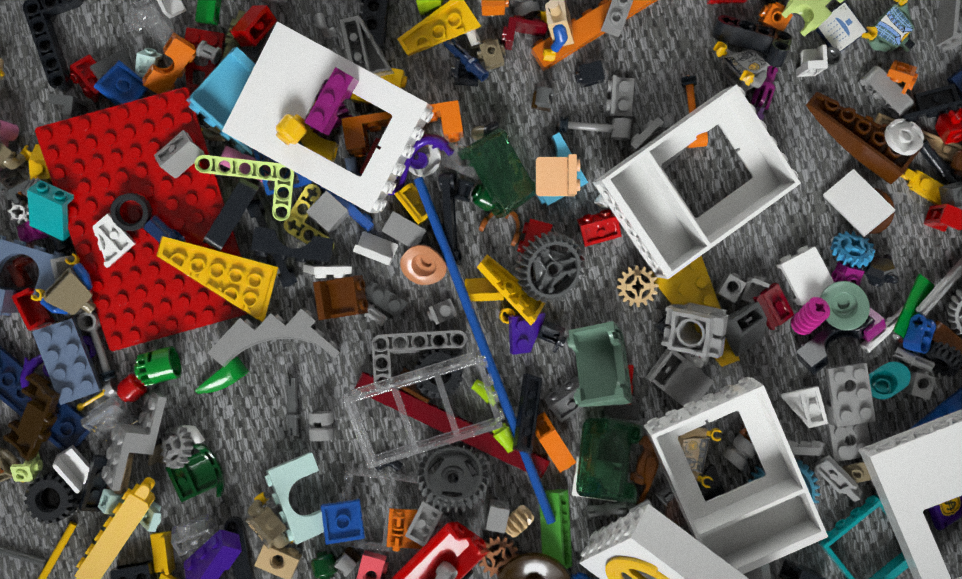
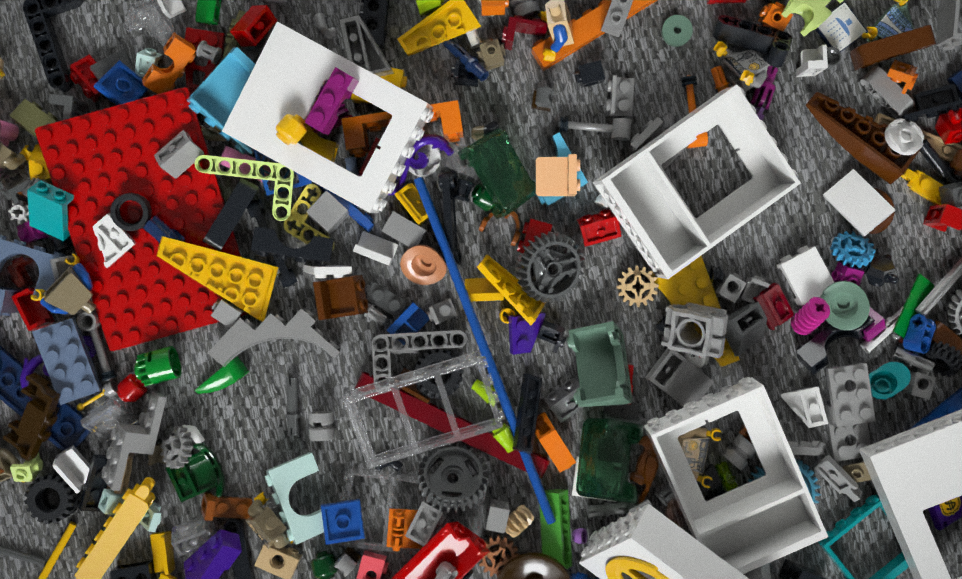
(31, 116): none -> olive brick
(224, 506): none -> dark orange bracket
(226, 312): none -> light grey brick
(410, 321): none -> blue panel
(580, 535): none -> medium lavender hinge
(682, 24): none -> sand green piece
(716, 274): none -> black bush
(719, 78): none -> orange axle
(726, 476): none -> clear neon green axle
(892, 46): none -> reddish brown beam

